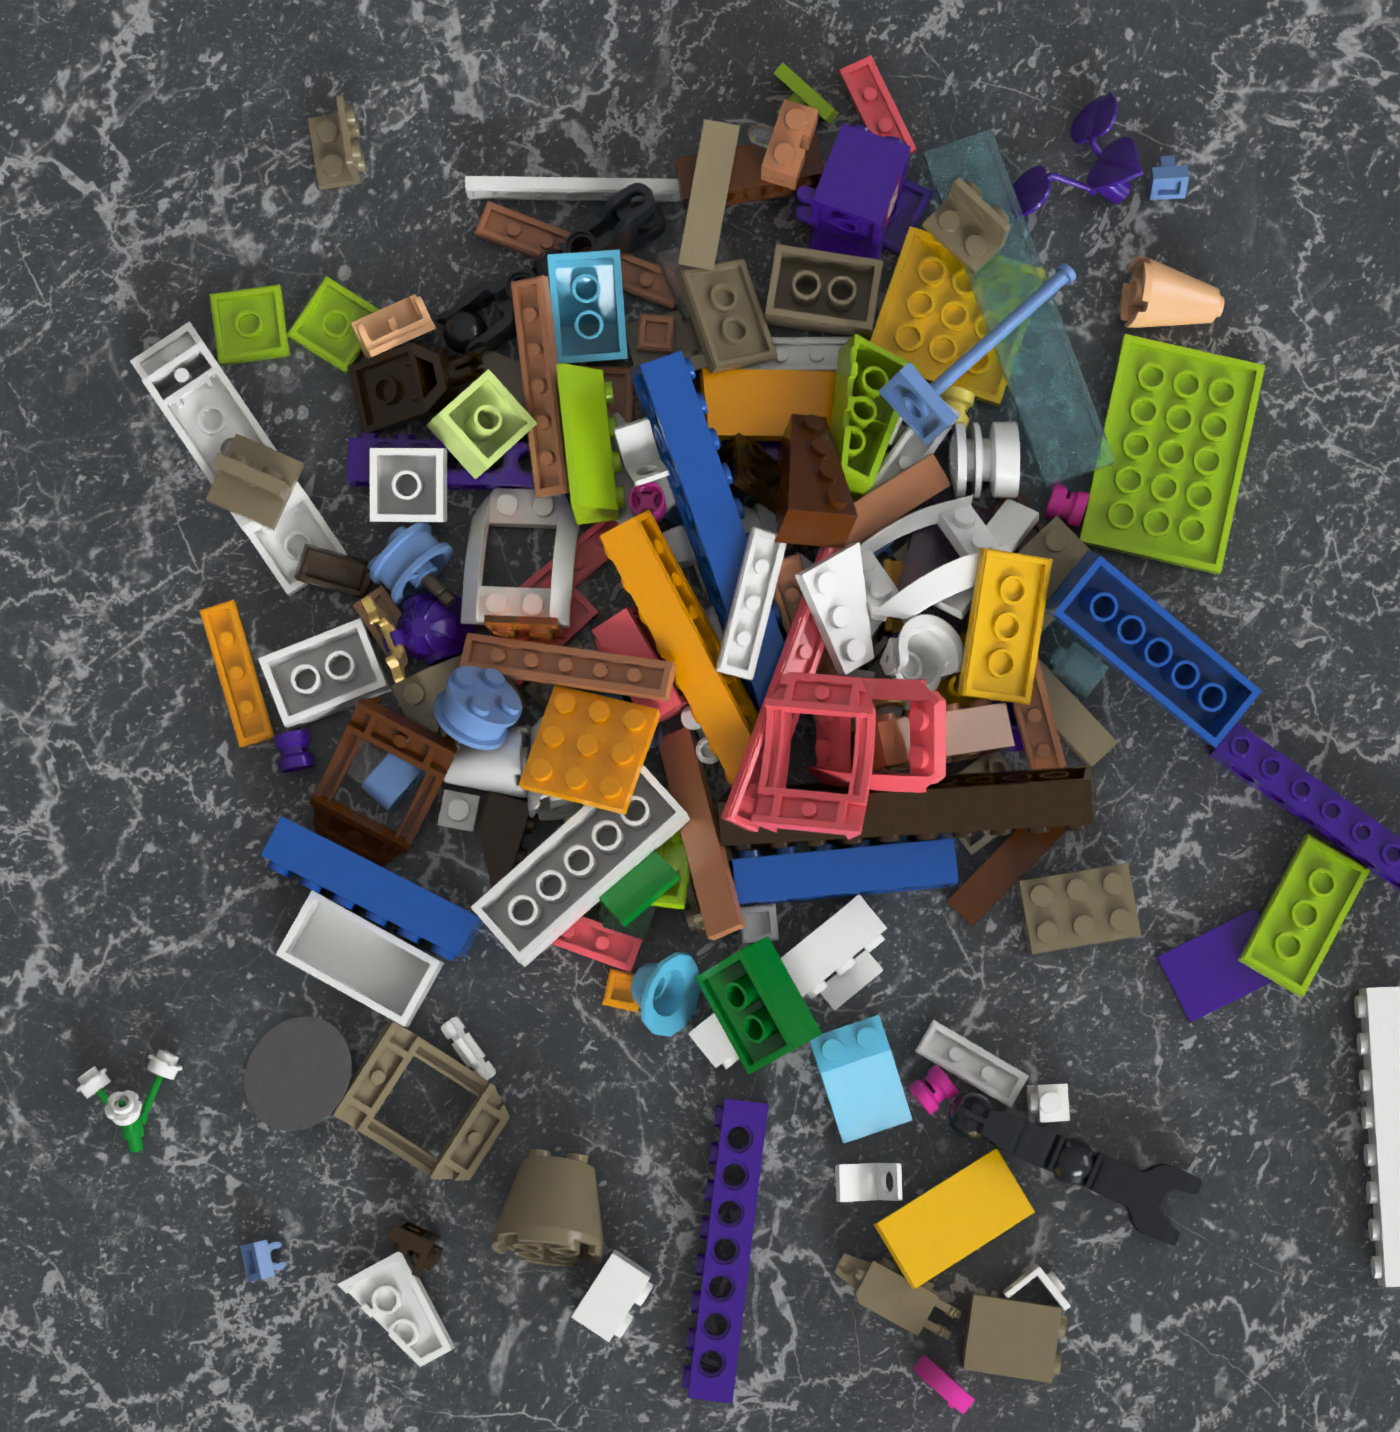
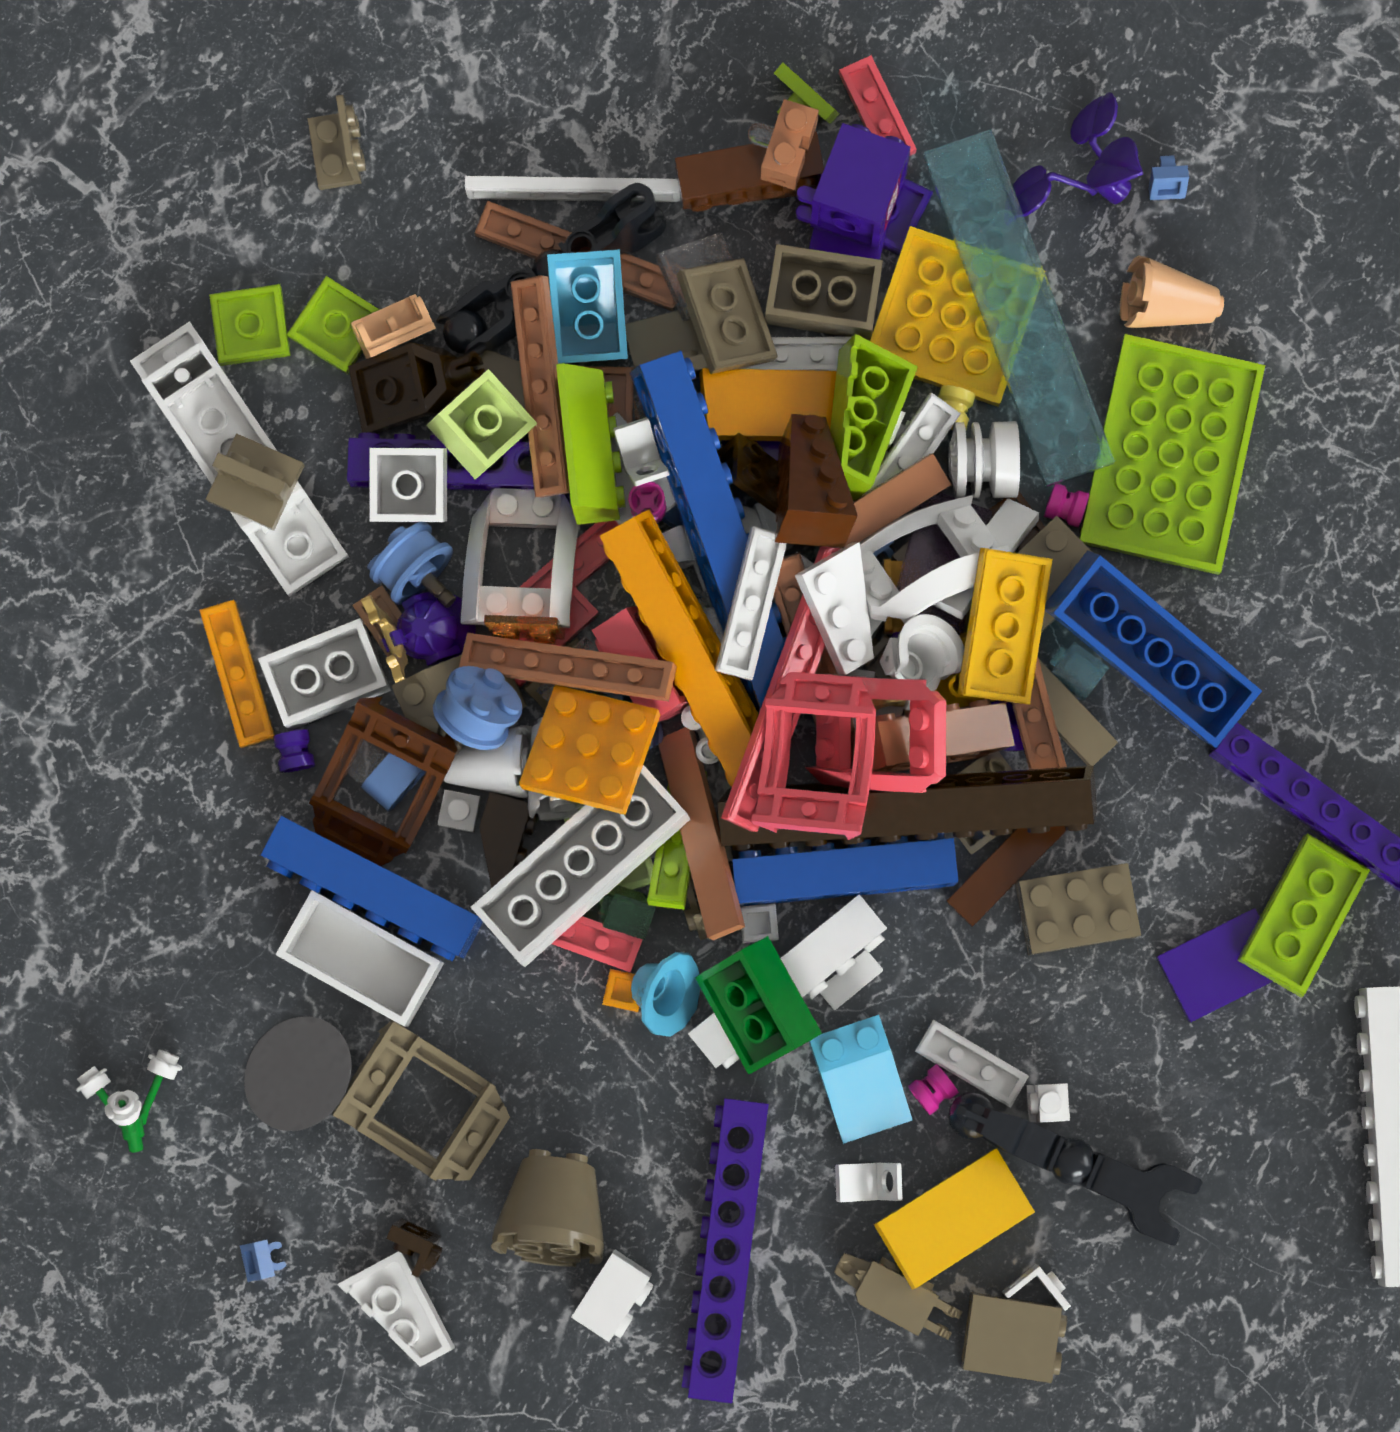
(333, 571): dark brown tile -> none
(467, 1048): white axle -> none
(639, 888): green tile -> none
(655, 333): nougat tile -> none
(708, 194): dark tan tile -> none
(920, 402): medium blue tile -> none
(943, 1384): dark pink piece -> none
(968, 225): dark tan bracket -> none

